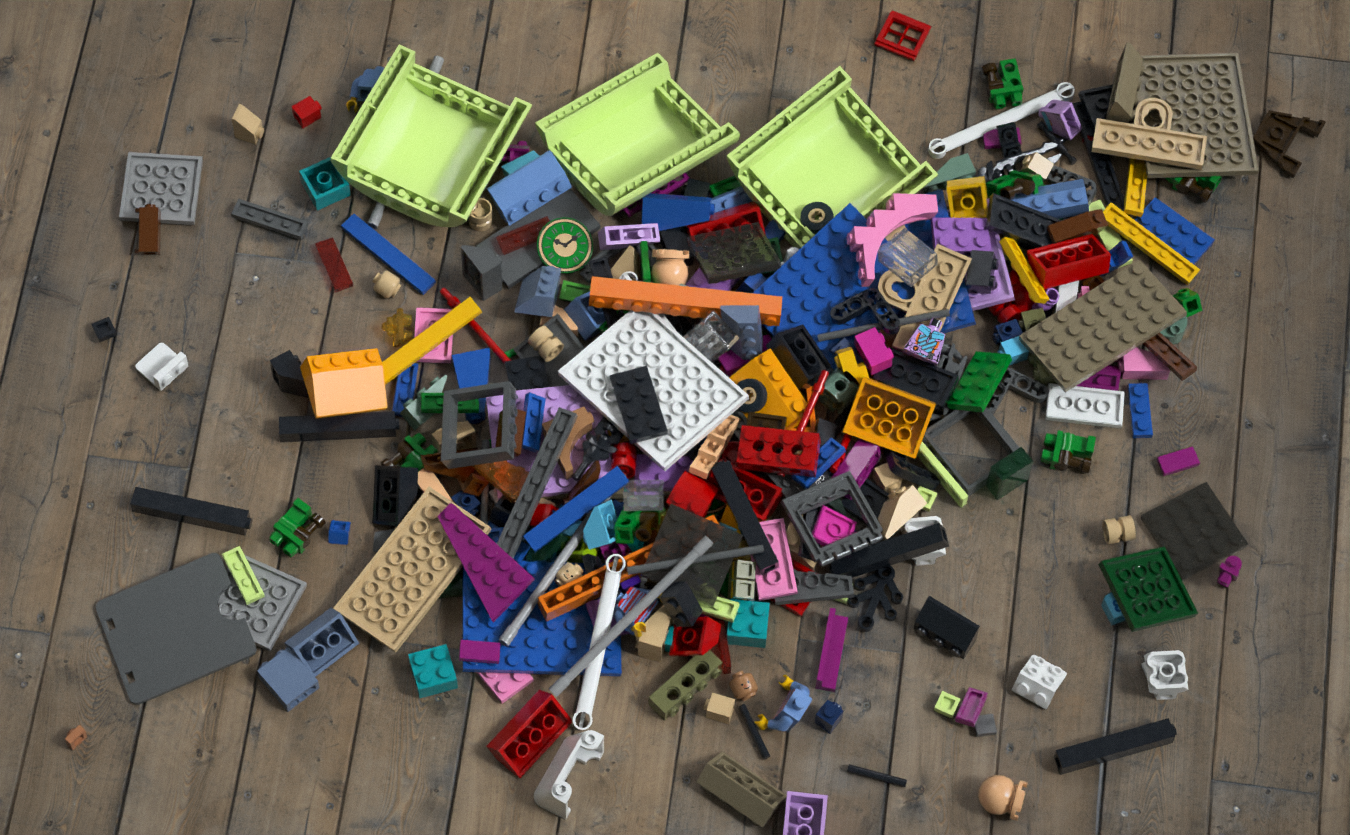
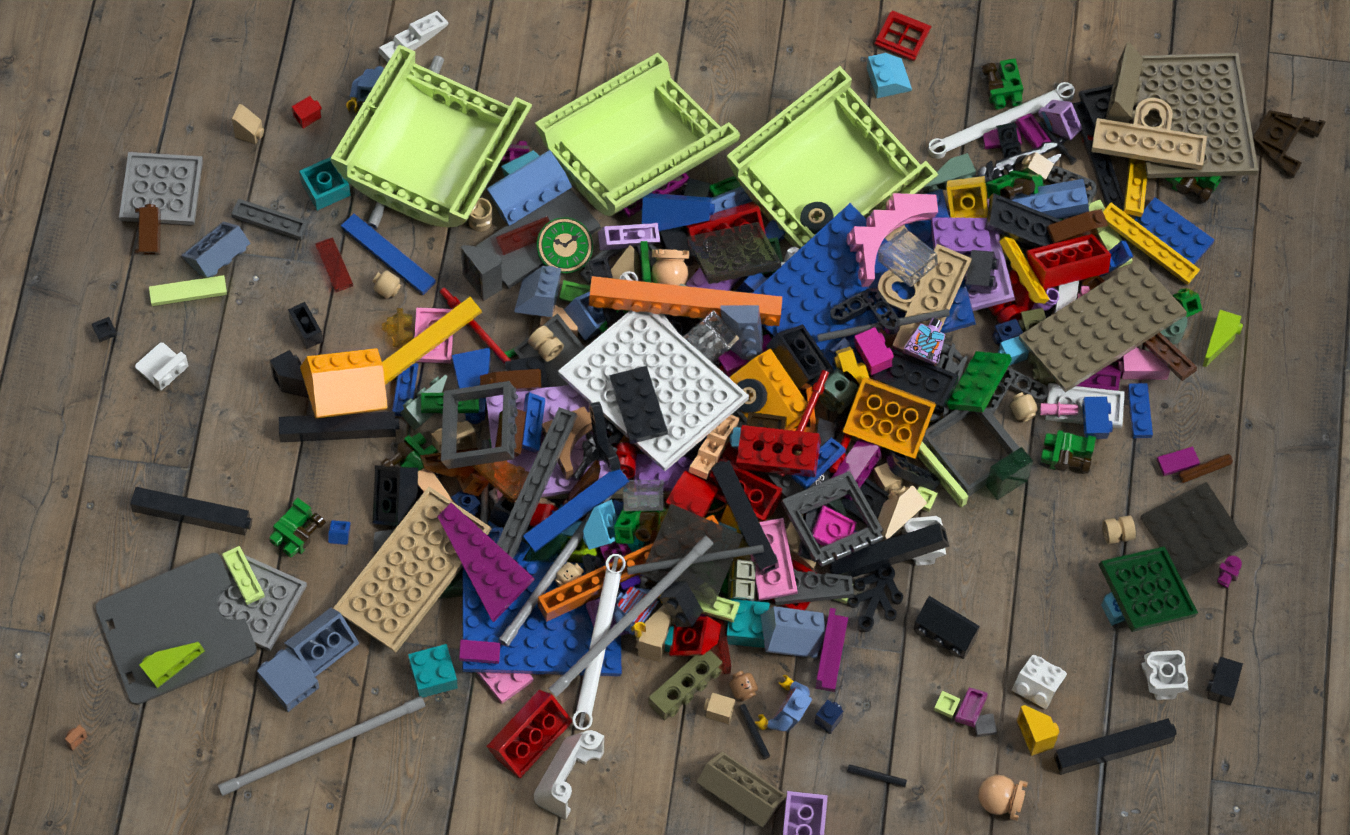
(168, 662): none -> lime slope
(187, 290): none -> yellowish green tile
(216, 249): none -> sand blue slope
(235, 783): none -> light grey piece
(305, 325): none -> black brick
(415, 35): none -> white slope
(521, 379): none -> reddish brown slope
(602, 444): none -> black beam
(735, 437): none -> medium azure plate
(793, 631): none -> sand blue slope
(887, 75): none -> medium azure slope
(1024, 407): none -> tan head
(1032, 130): none -> magenta tile
(1037, 730): none -> yellow slope
(1059, 409): none -> bright pink axle
(1096, 417): none -> blue brick
(1205, 468): none -> reddish brown axle
(1223, 334): none -> lime slope
(1225, 680): none -> black brick

